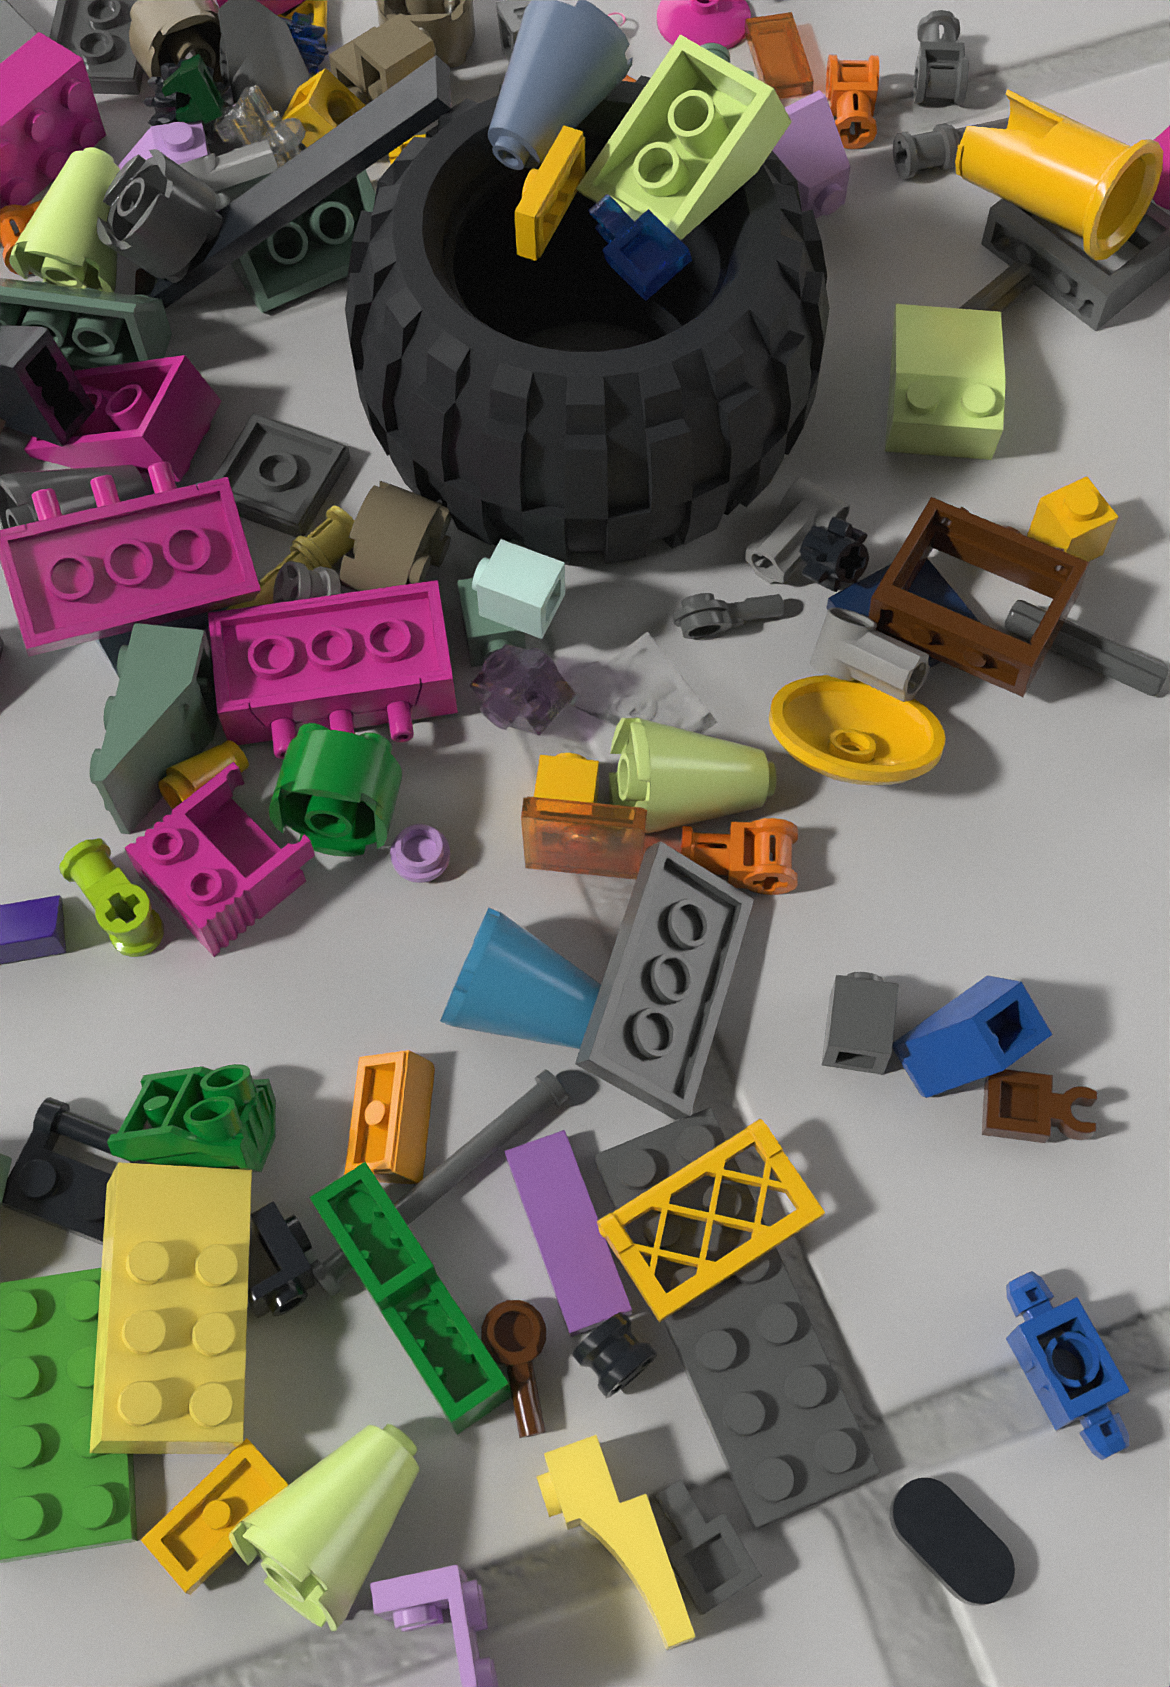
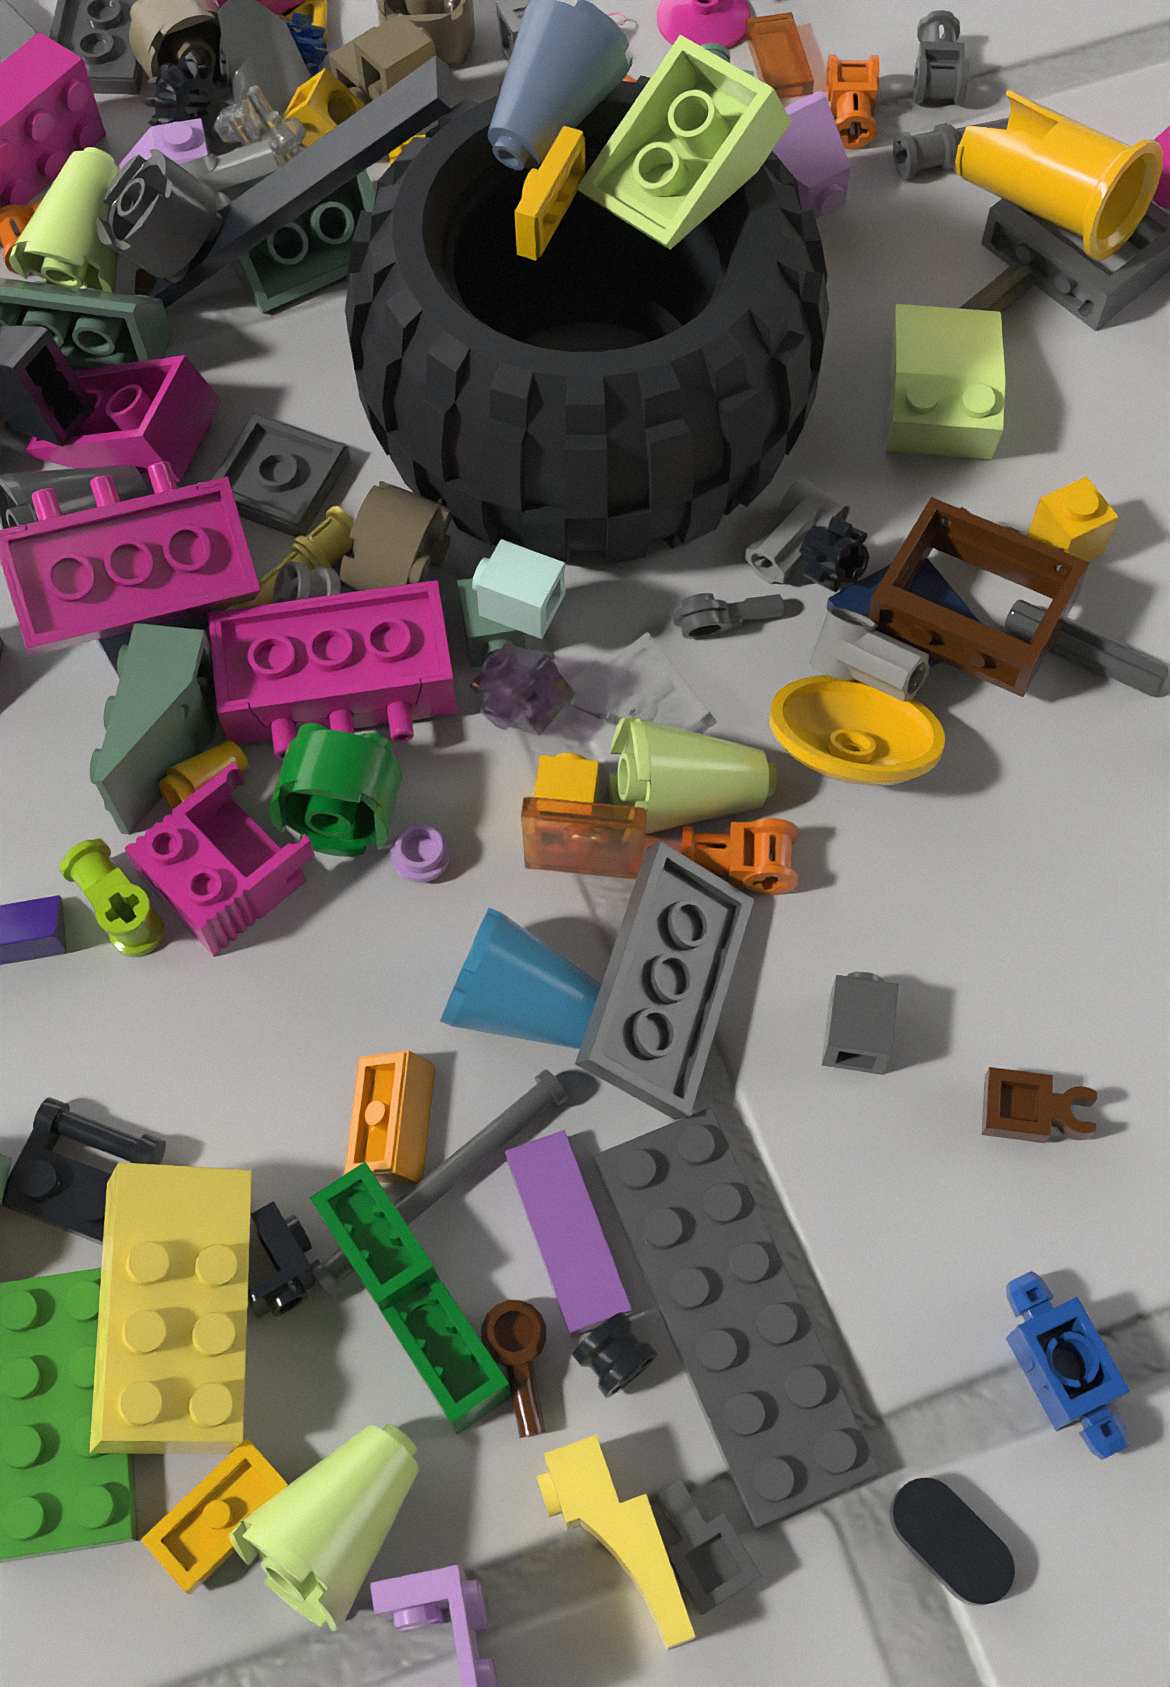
(196, 80): dark green tile -> none
(200, 1120): green slope -> none
(641, 249): clear blue plate -> none
(708, 1272): yellow window -> none
(972, 1036): blue slope -> none

